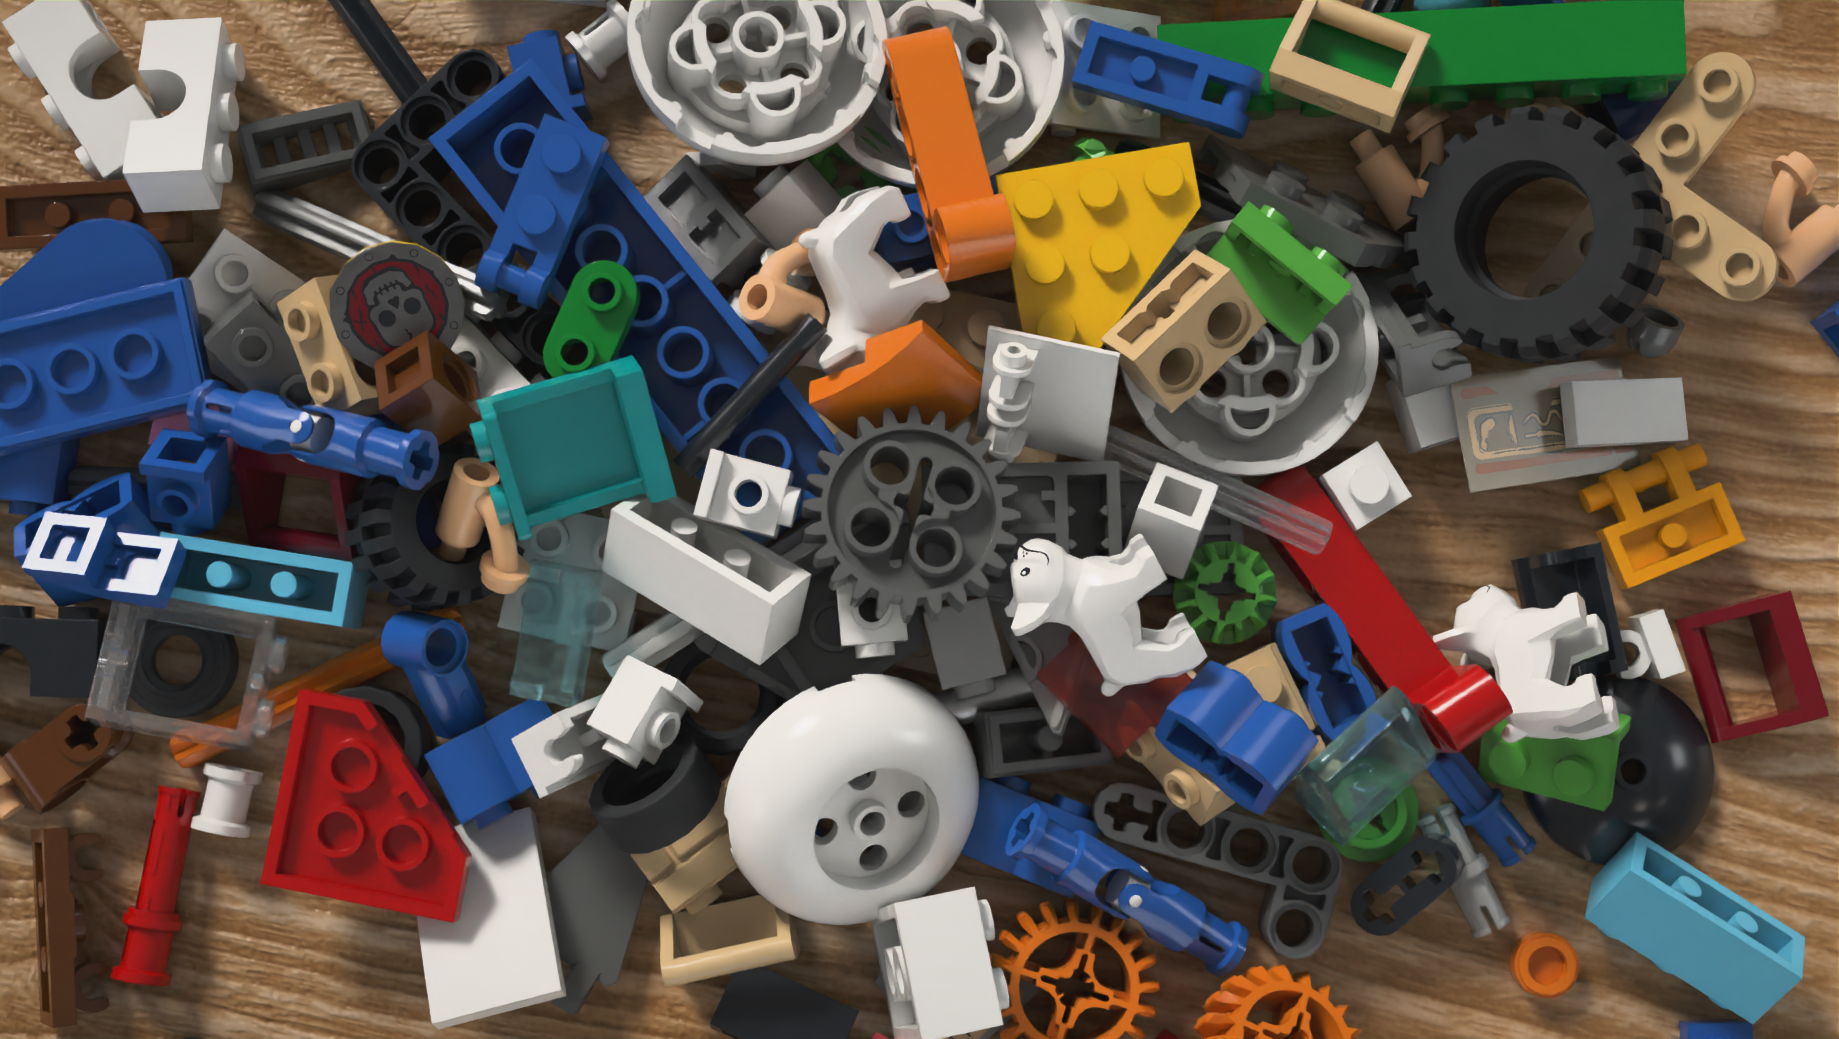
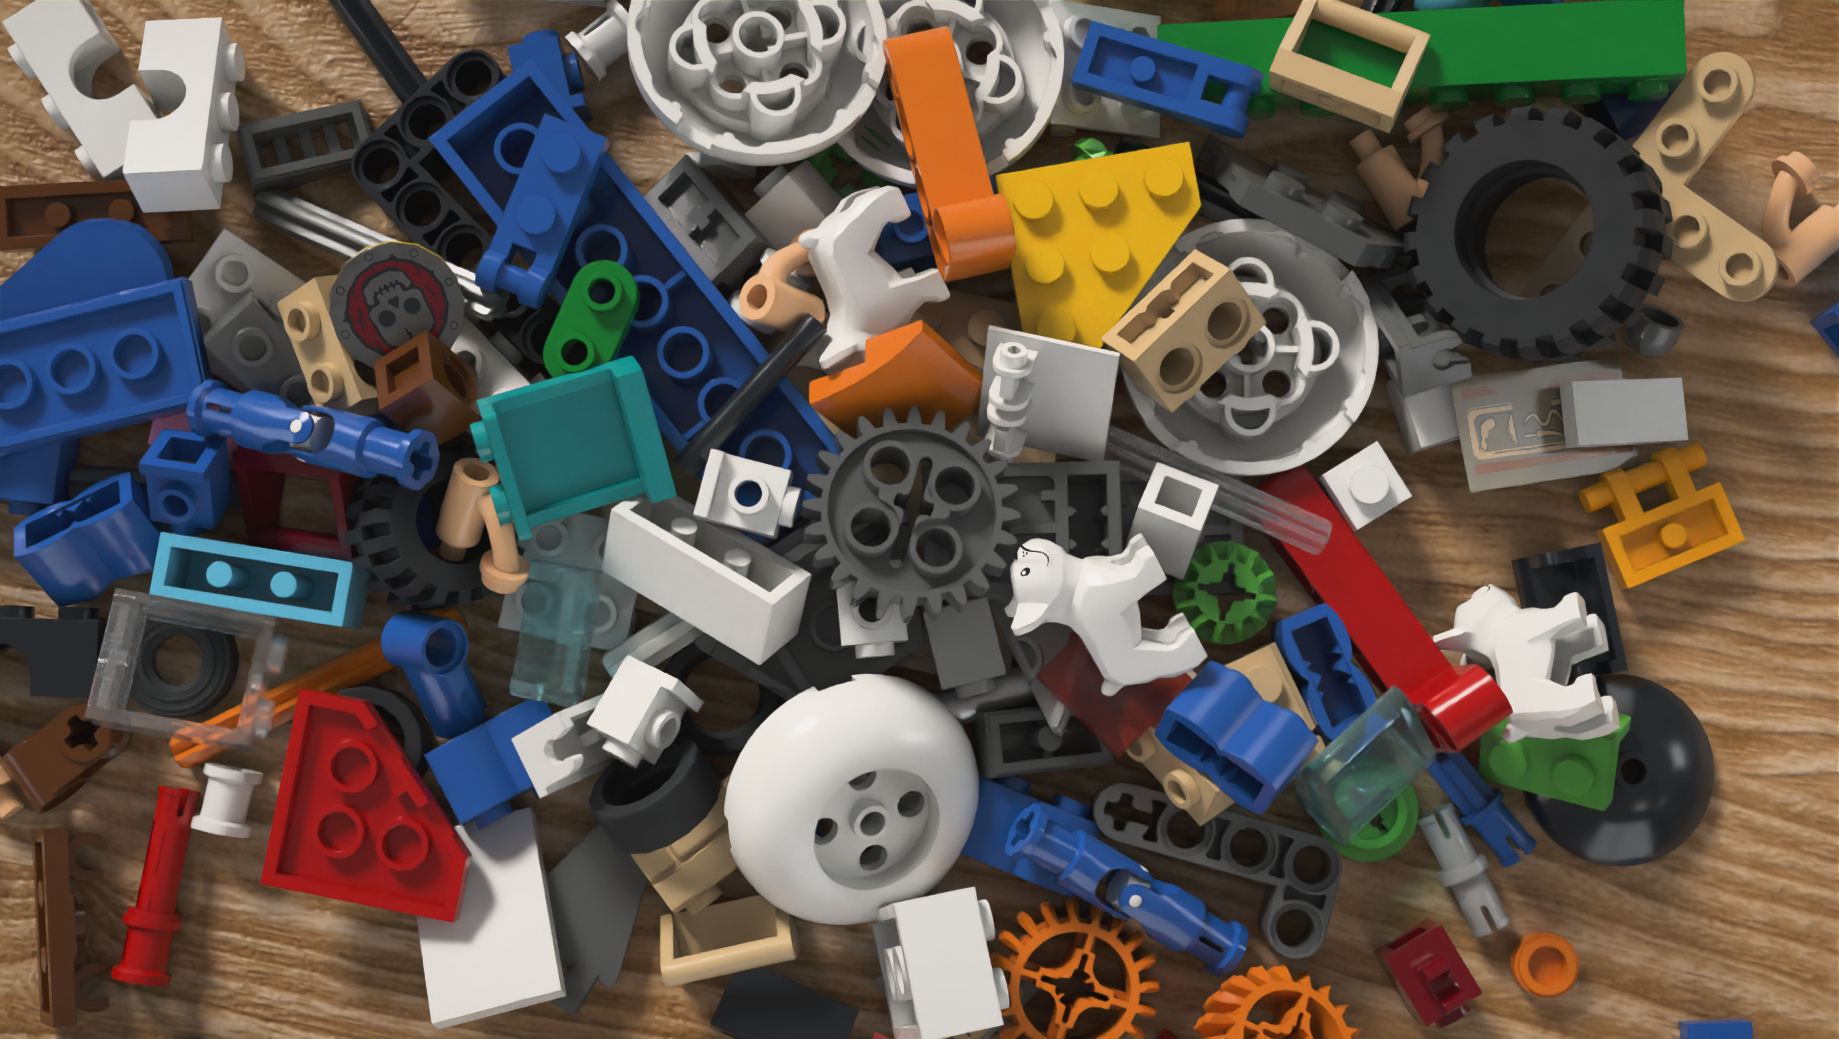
(100, 562): blue slope -> none
(1280, 274): bright green bracket -> none
(1416, 896): black beam -> none
(1429, 974): none -> dark red brick
(1653, 645): white tile -> none
(1695, 928): medium azure brick -> none
(1783, 657): dark red tile -> none

